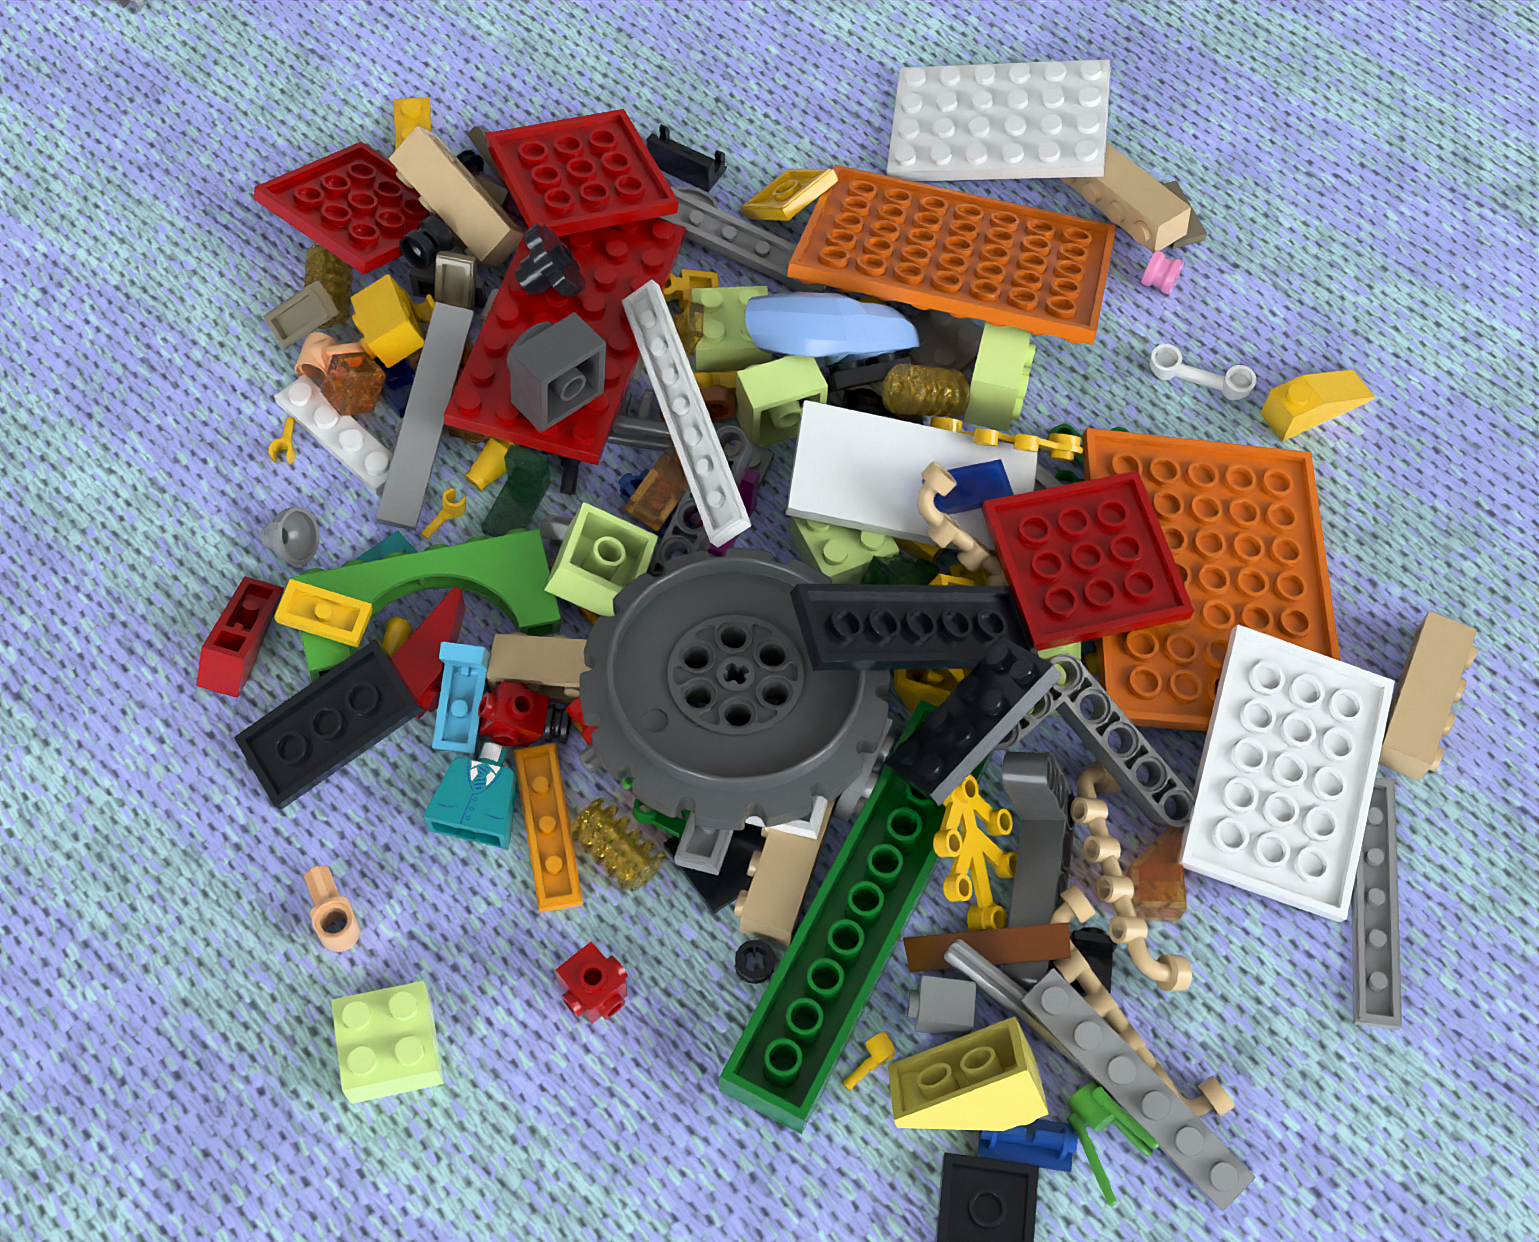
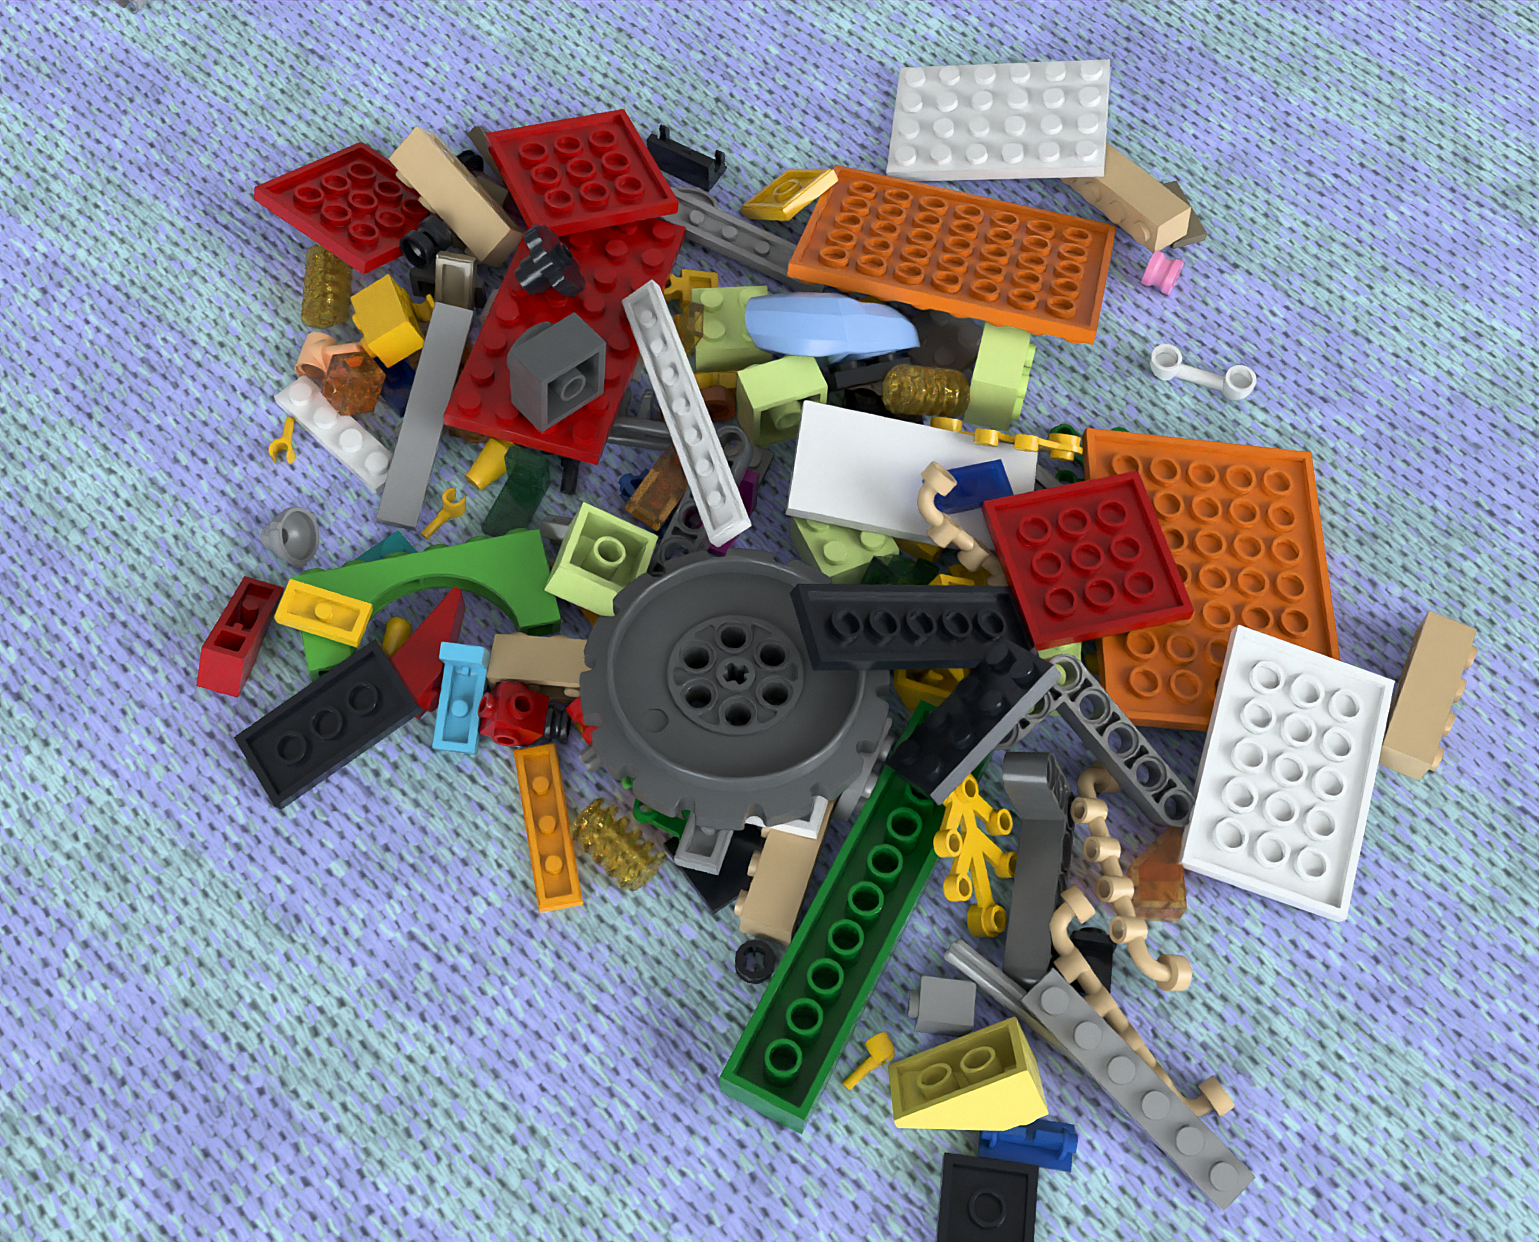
(301, 314): dark tan tile -> none
(330, 907): light nougat axle -> none
(386, 1042): yellowish green brick -> none
(408, 115): yellow plate -> none
(475, 799): teal torso -> none
(592, 984): red brick -> none
(995, 945): dark orange sticker -> none
(1096, 1109): bright green plant -> none
(1312, 401): yellow slope -> none
(1377, 917): light grey tile -> none

